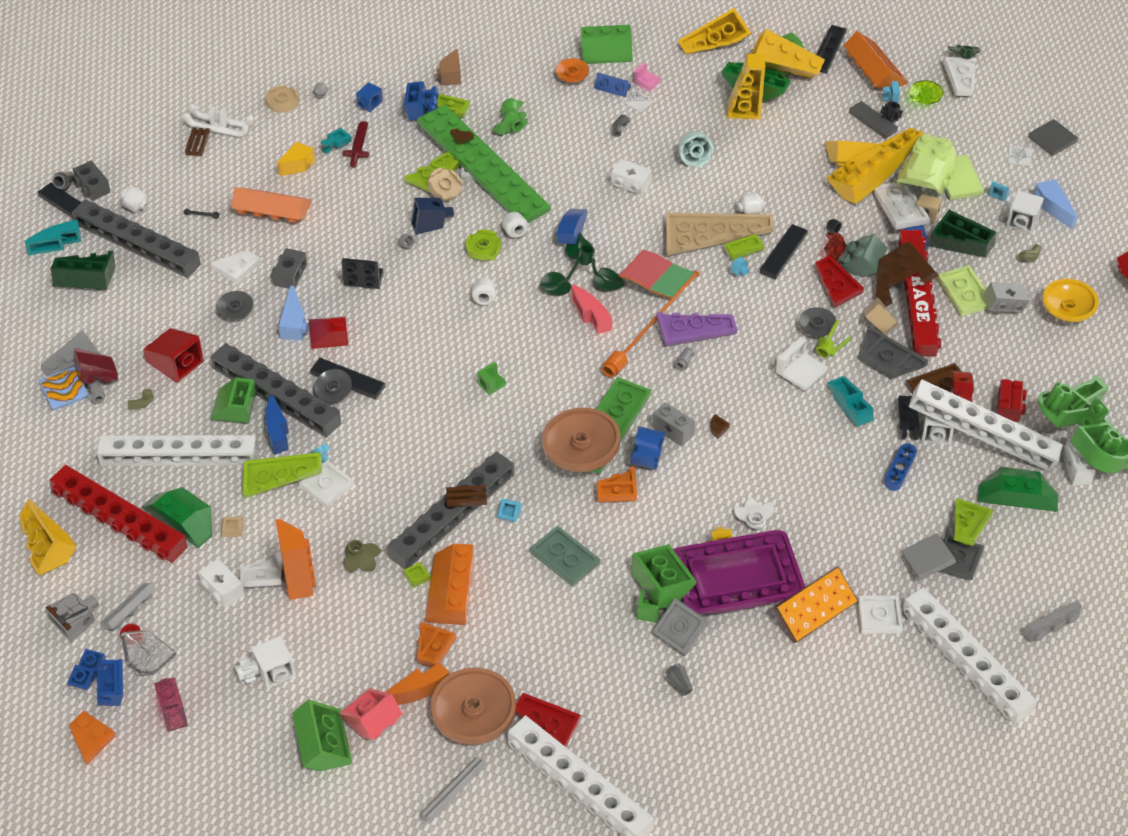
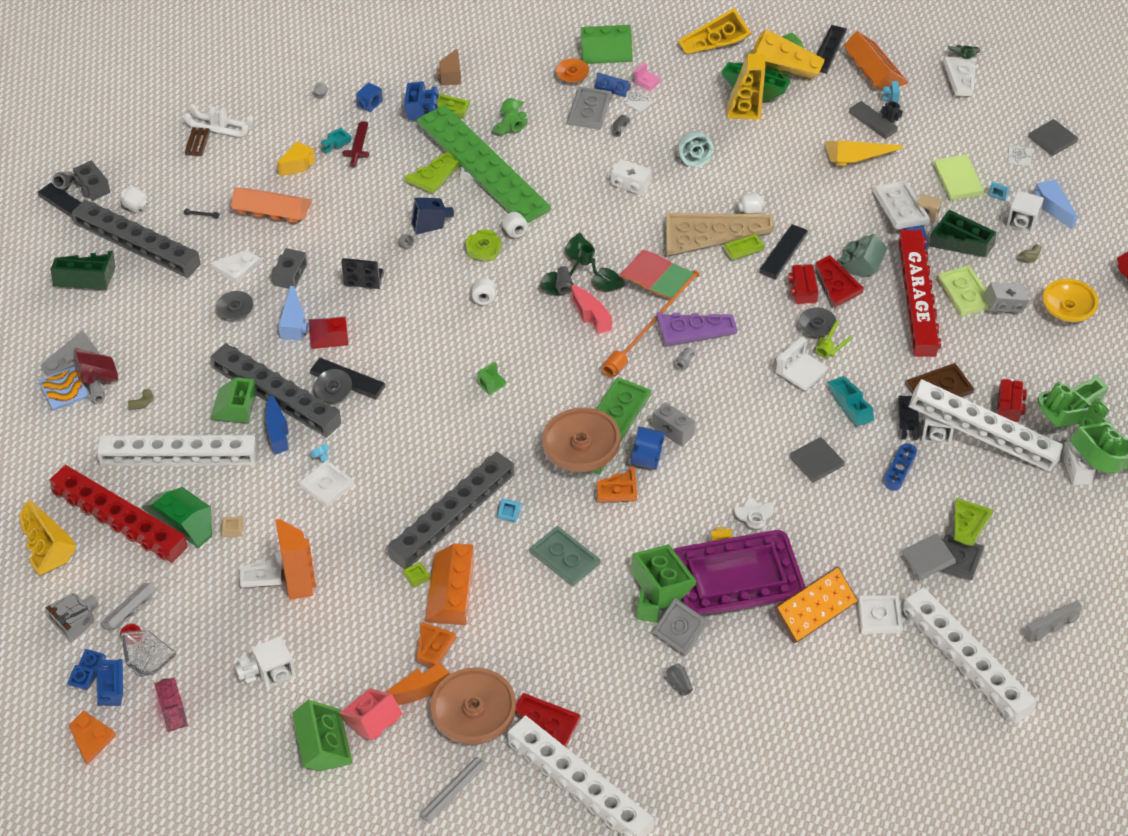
(54, 238): teal slope -> none
(175, 353): red slope -> none
(221, 583): white brick -> none
(274, 472): lime wing -> none
(282, 98): tan tile -> none
(362, 558): olive plate -> none
(445, 184): tan tile -> none
(461, 136): reddish brown tile -> none
(467, 494): reddish brown tile -> none
(564, 280): none -> dark grey cone
(571, 225): blue slope -> none
(589, 108): none -> light grey tile
(719, 426): reddish brown tile -> none
(739, 267): medium azure tile -> none
(803, 283): none -> red brick
(817, 459): none -> dark grey tile
(833, 225): black hinge -> none
(835, 246): clear red bracket -> none
(871, 168): yellow wedge -> none
(880, 316): tan slope -> none
(889, 355): dark grey wing -> none
(898, 266): reddish brown wing -> none
(926, 92): clear neon green dish -> none
(929, 164): yellowish green slope -> none
(962, 388): red torso -> none
(1018, 489): green wedge -> none

